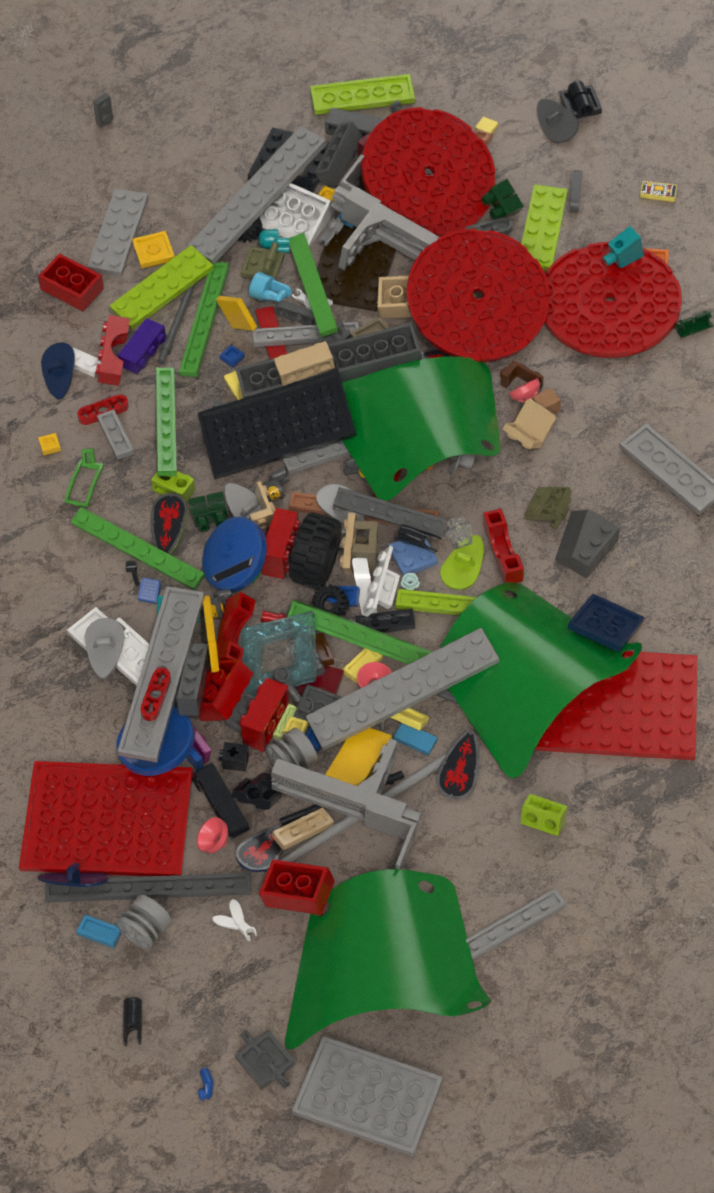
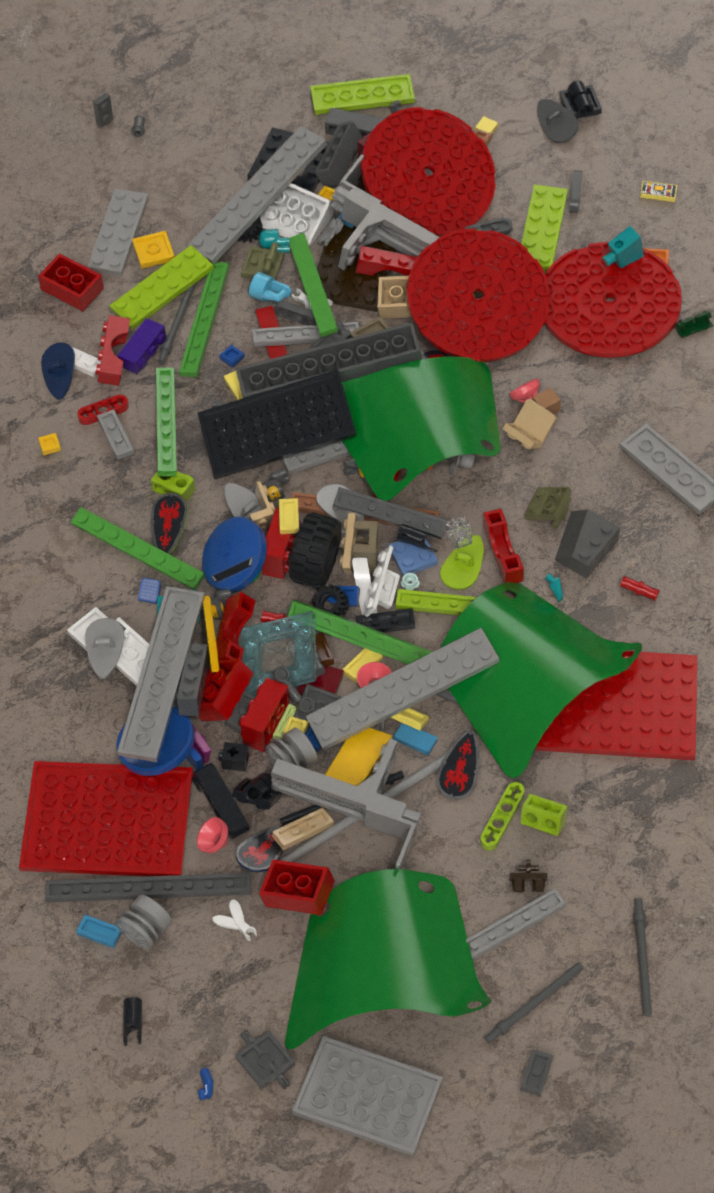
(74, 877): dark blue shield -> none
(83, 463): bright green sword -> none
(131, 566): black hand -> none
(138, 128): none -> dark grey pin
(157, 702): red beam -> none
(200, 514): dark green hips -> none
(236, 313): yellow tile -> none
(289, 516): none -> light yellow tile
(304, 363): tan brick -> none
(375, 260): none -> red arch
(503, 200): dark green hips -> none
(504, 1026): none -> dark grey bar
(505, 817): none -> lime beam
(518, 370): reddish brown bracket -> none
(536, 1073): none -> dark grey plate
(538, 879): none -> dark brown hips
(555, 585): none -> teal bar
(606, 622): dark blue plate -> none
(639, 588): none -> red pin
(640, 919): none -> dark grey bar

